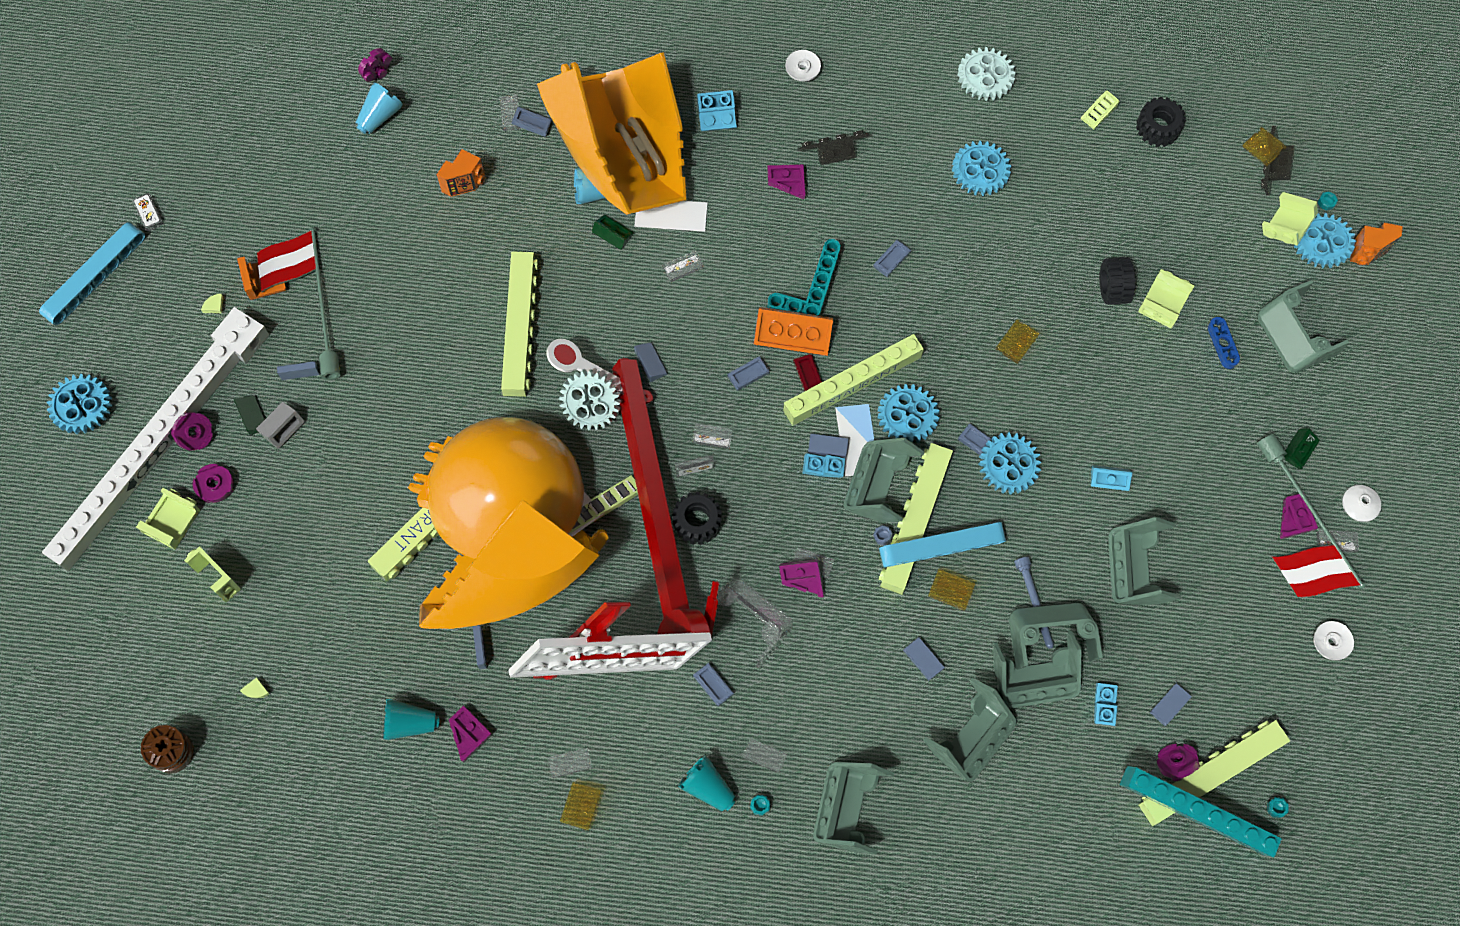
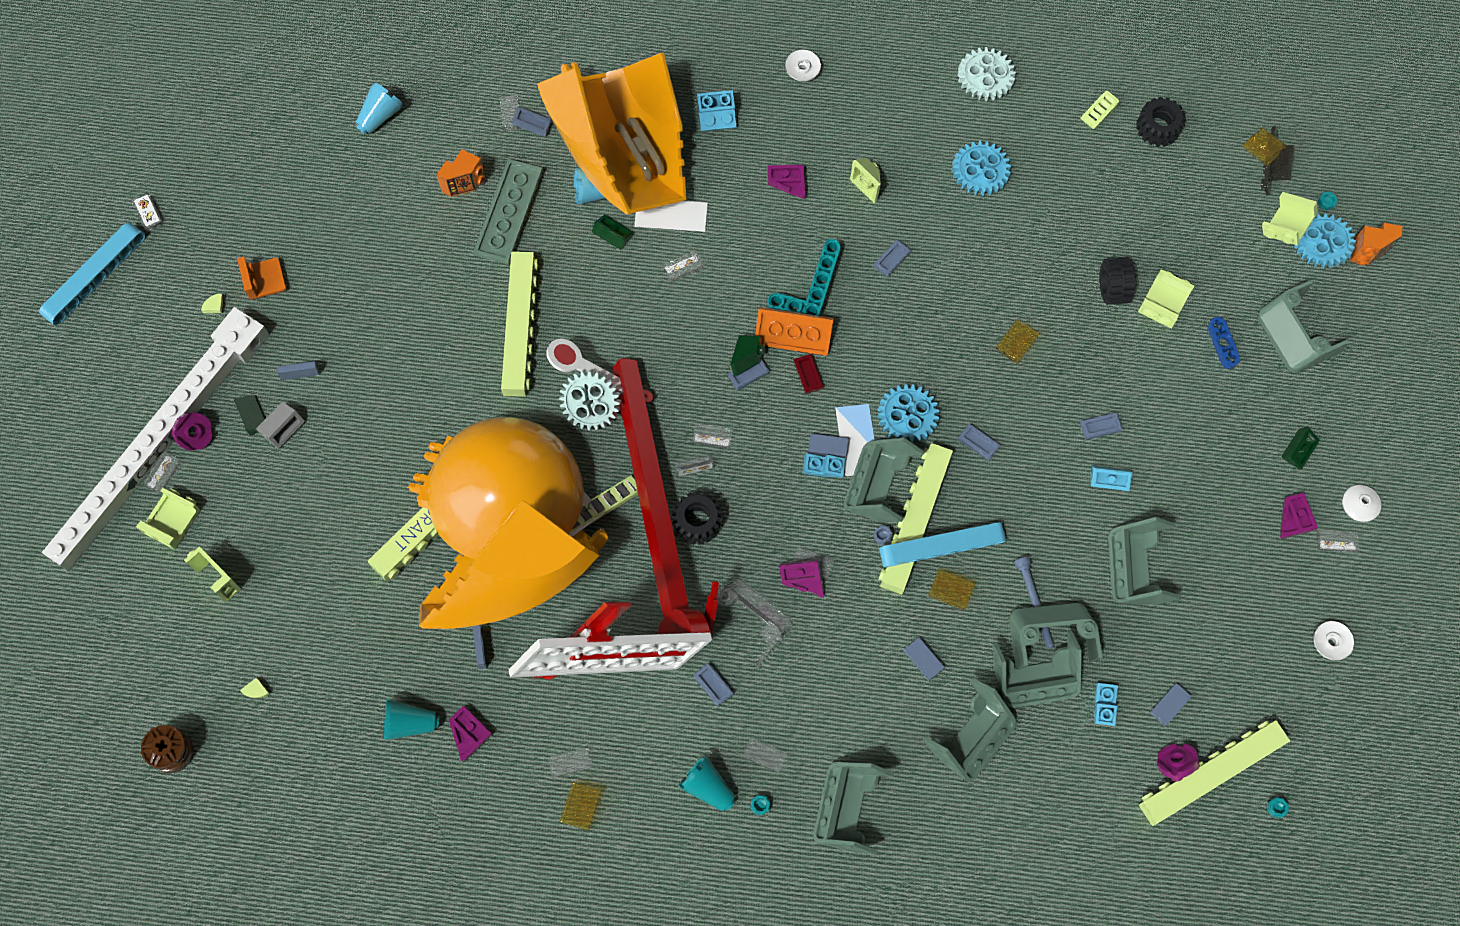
(62, 412): medium azure gear -> none
(162, 472): none -> clear tile
(220, 491): magenta plate -> none
(290, 262): flag -> none
(375, 65): magenta plate -> none
(508, 211): none -> sand green plate
(650, 361): sand blue slope -> none
(746, 353): none -> dark green slope
(836, 149): clear smoke bracket -> none
(853, 379): yellowish green brick -> none
(866, 177): none -> yellowish green slope
(1020, 451): medium azure gear -> none
(1101, 426): none -> sand blue tile
(1200, 811): teal brick -> none
(1316, 568): flag -> none

